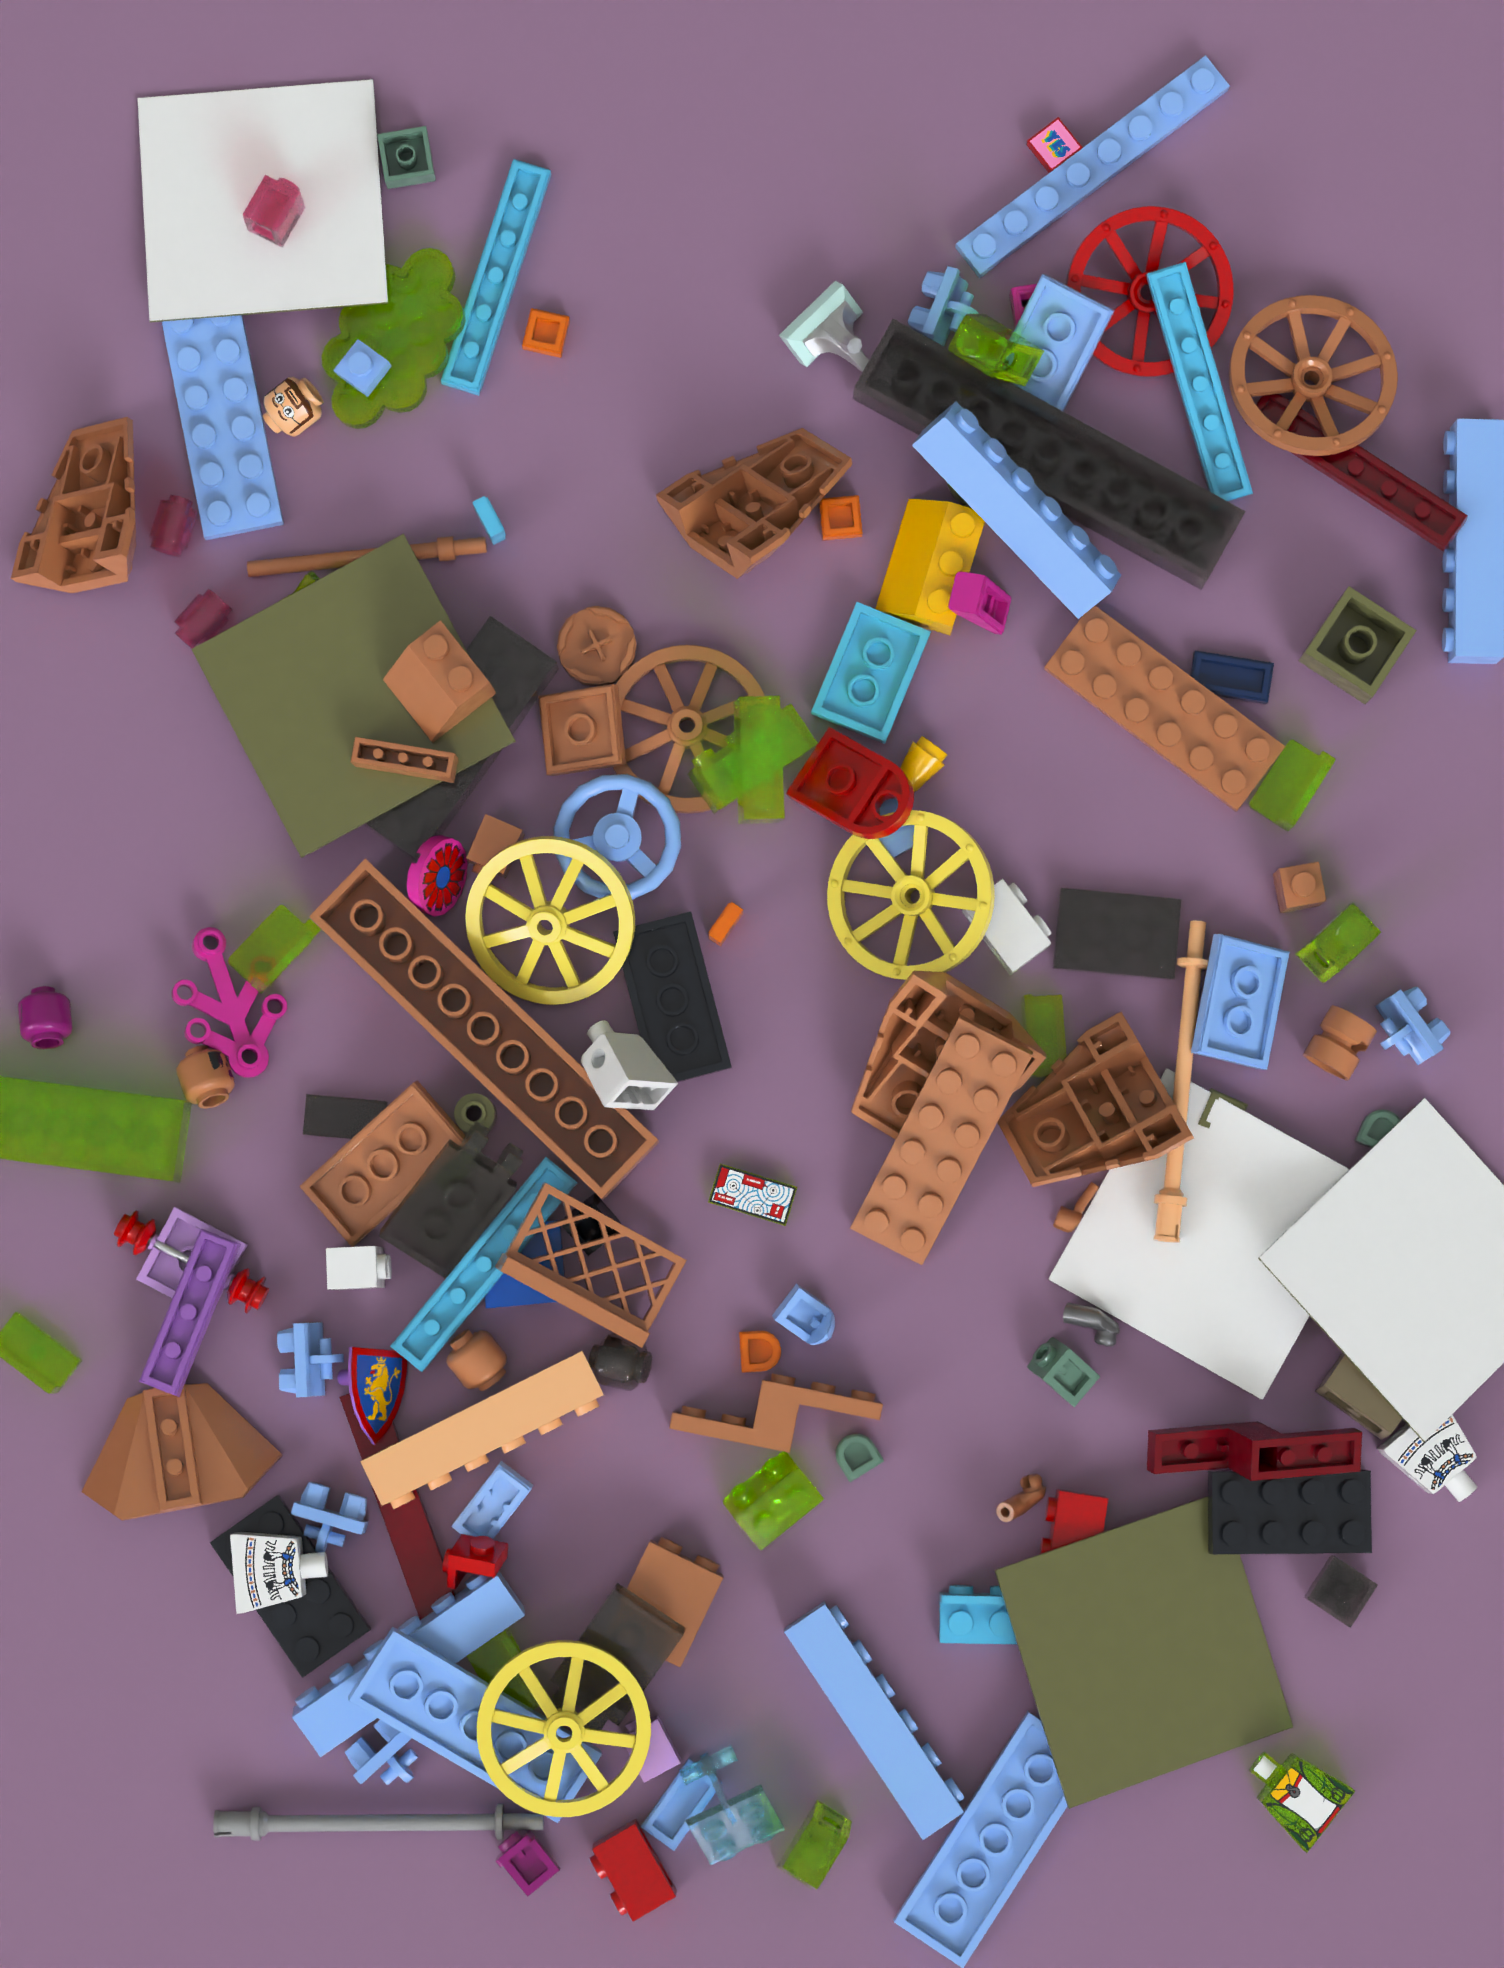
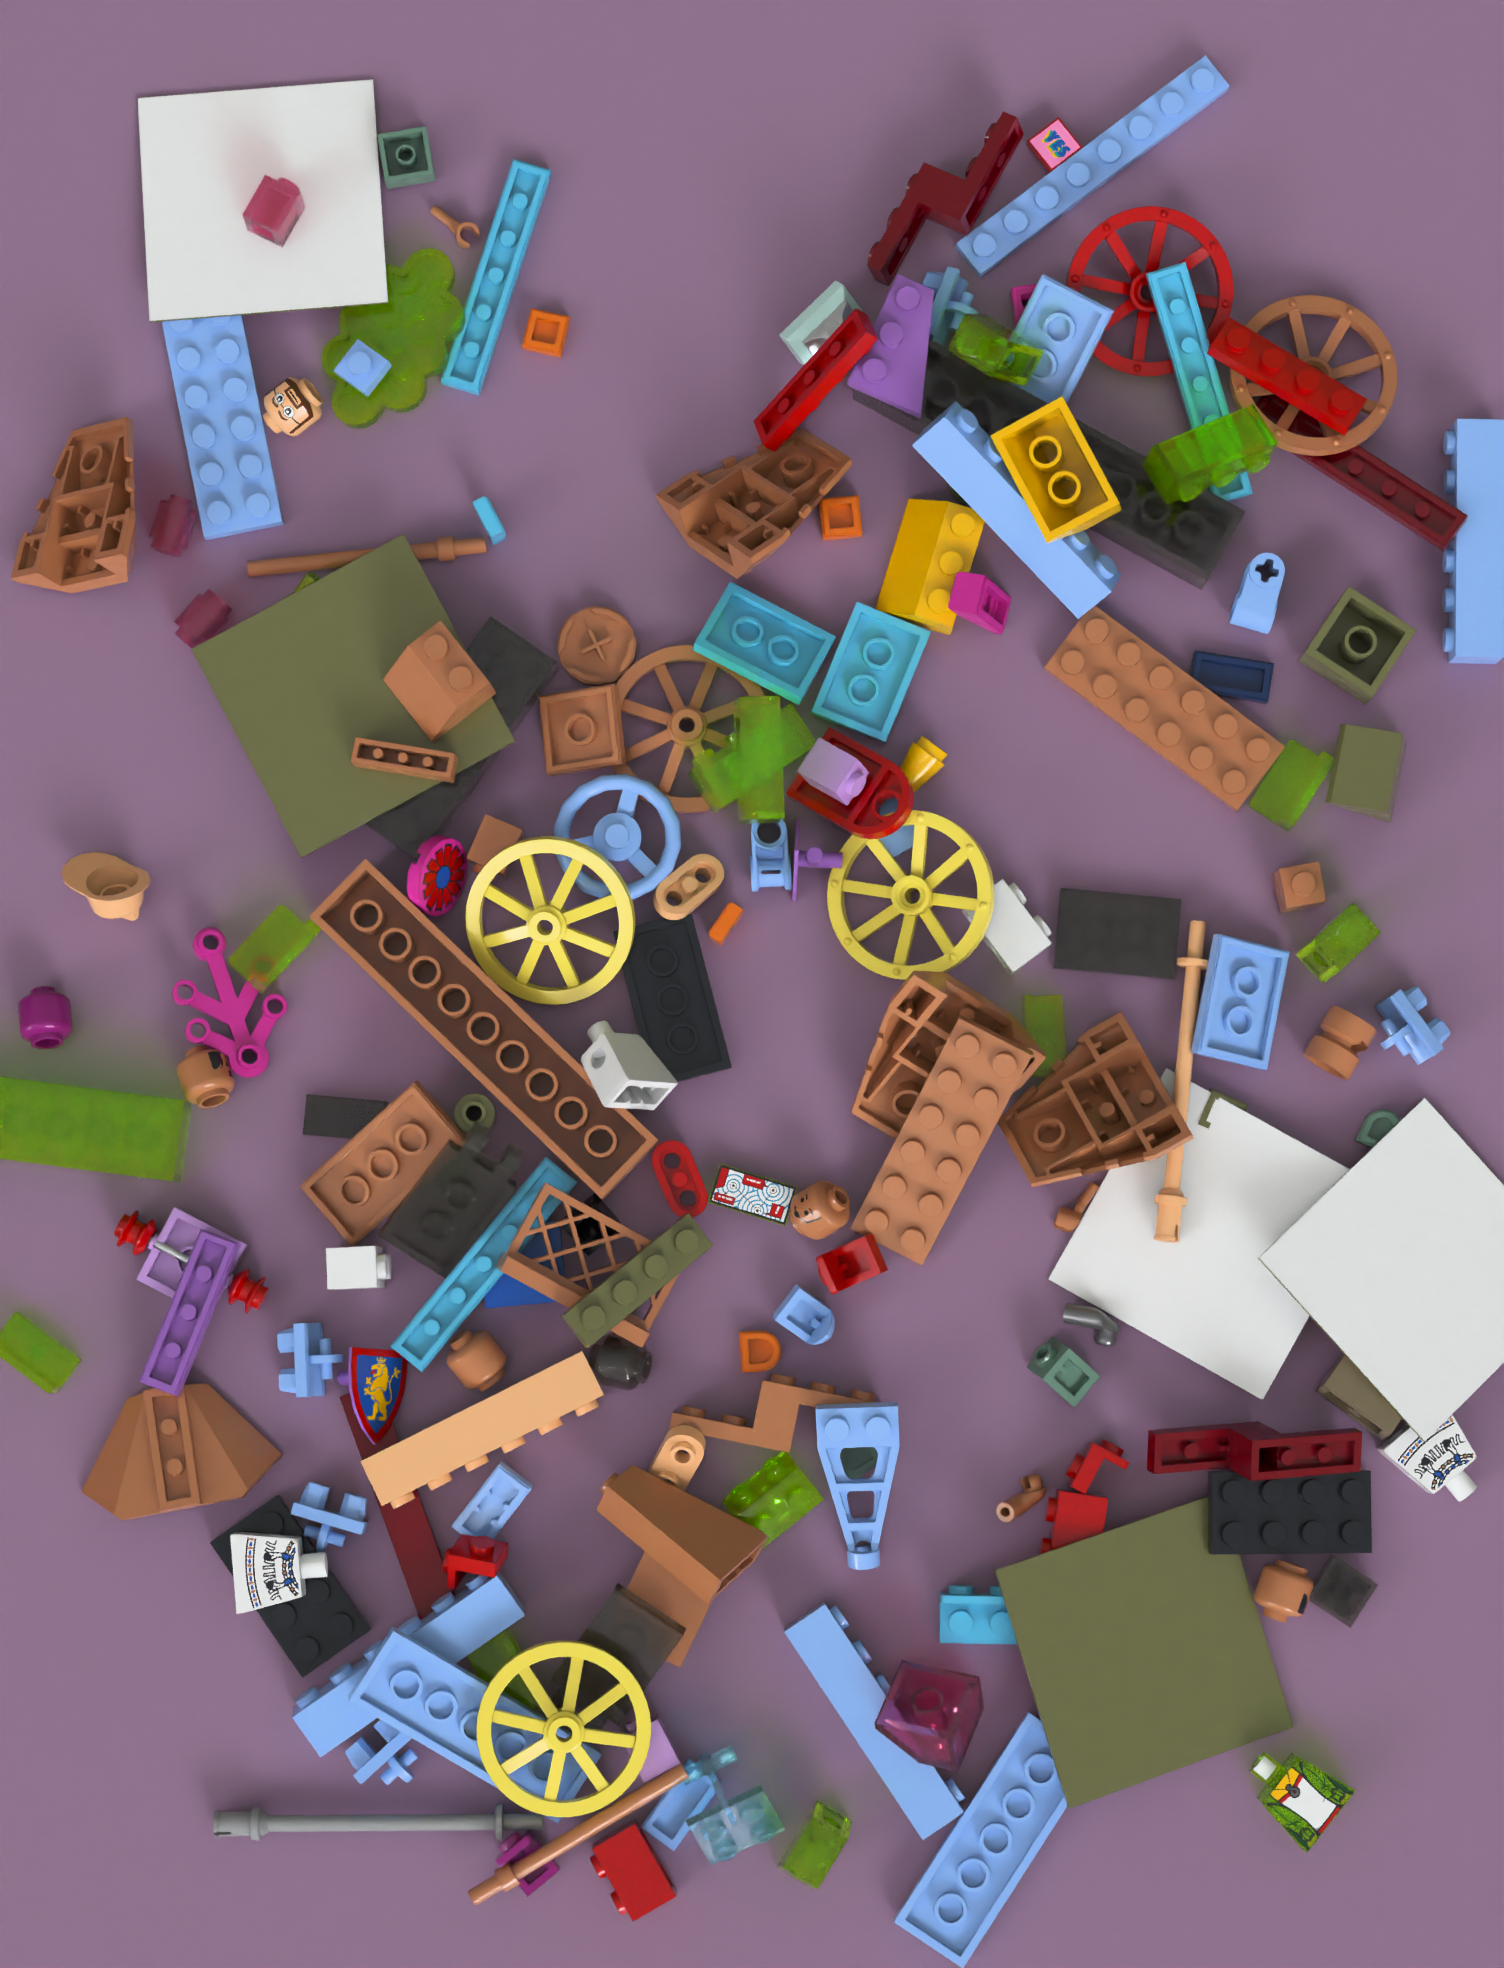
(108, 883): none -> light nougat piece
(455, 226): none -> nougat hand
(510, 1874): none -> nougat bar
(636, 1280): none -> olive plate
(674, 1464): none -> light nougat plate
(680, 1179): none -> red plate
(680, 1531): none -> nougat slope
(686, 888): none -> light nougat plate
(764, 643): none -> medium azure plate
(770, 858): none -> light blue piece
(812, 858): none -> medium lavender shield
(815, 380): none -> red plate
(819, 1209): none -> nougat head
(833, 772): none -> lavender brick
(851, 1264): none -> red bracket
(852, 1427): none -> light blue plate
(898, 359): none -> medium lavender wing
(931, 1713): none -> clear pink slope
(944, 198): none -> dark red bracket
(1056, 471): none -> yellow slope
(1084, 1468): none -> red bracket
(1210, 455): none -> clear neon green brick
(1257, 600): none -> light blue piece
(1283, 1590): none -> nougat head
(1286, 376): none -> red plate
(1366, 771): none -> olive slope

